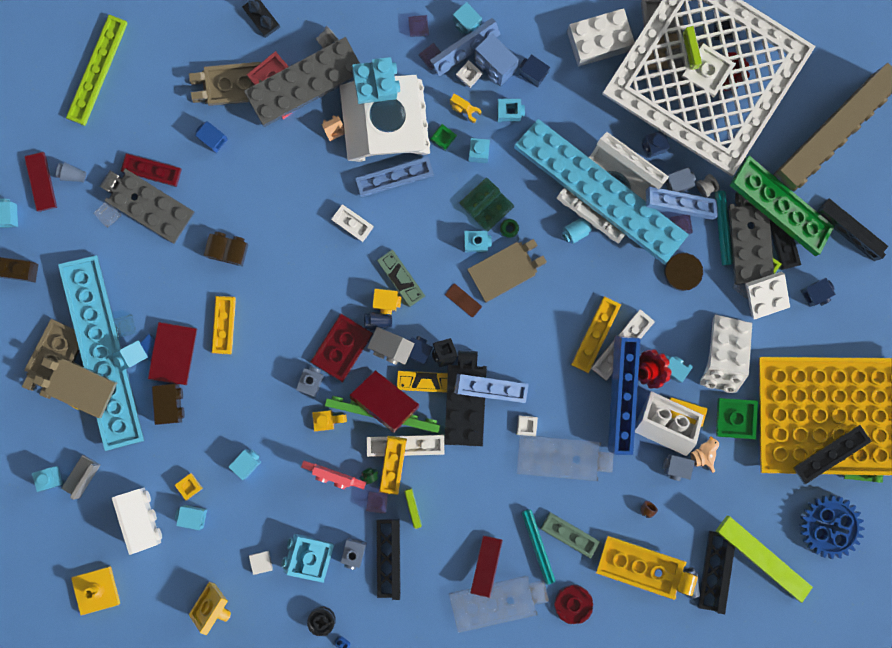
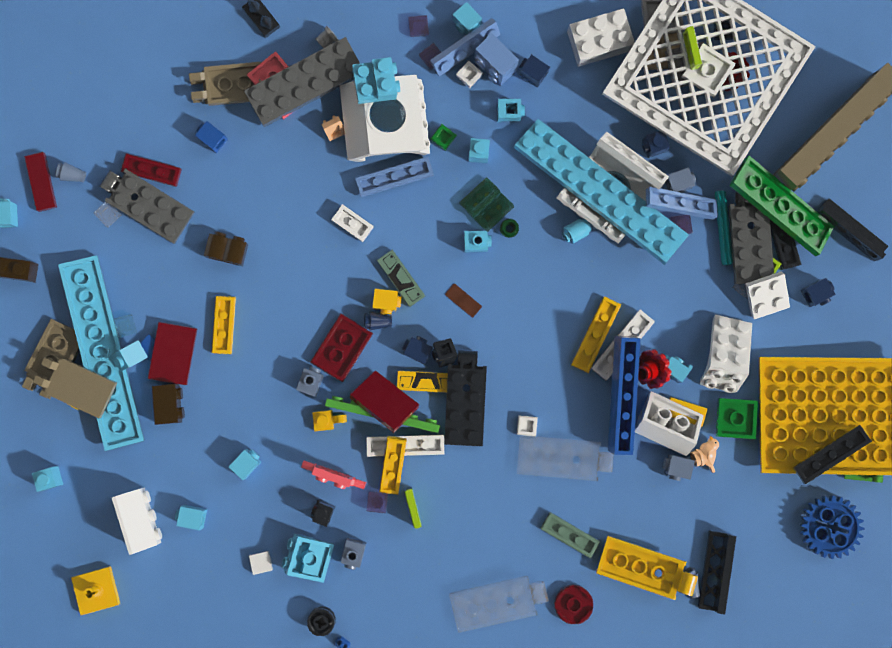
(80, 477): light grey panel -> none
(96, 70): lime tile -> none
(188, 486): yellow plate -> none
(209, 608): yellow tile -> none
(322, 513): none -> black brick
(369, 475): dark green plate -> none
(390, 345): light grey brick -> none
(396, 579): black fence -> none
(461, 105): yellow plate -> none
(486, 566): dark red tile -> none
(491, 388): medium blue plate -> none
(505, 270): dark tan tile -> none
(538, 546): teal axle -> none
(648, 509): reddish brown hinge -> none
(683, 271): dark brown tile -> none
(707, 185): light grey wheel -> none
(764, 559): lime tile -> none

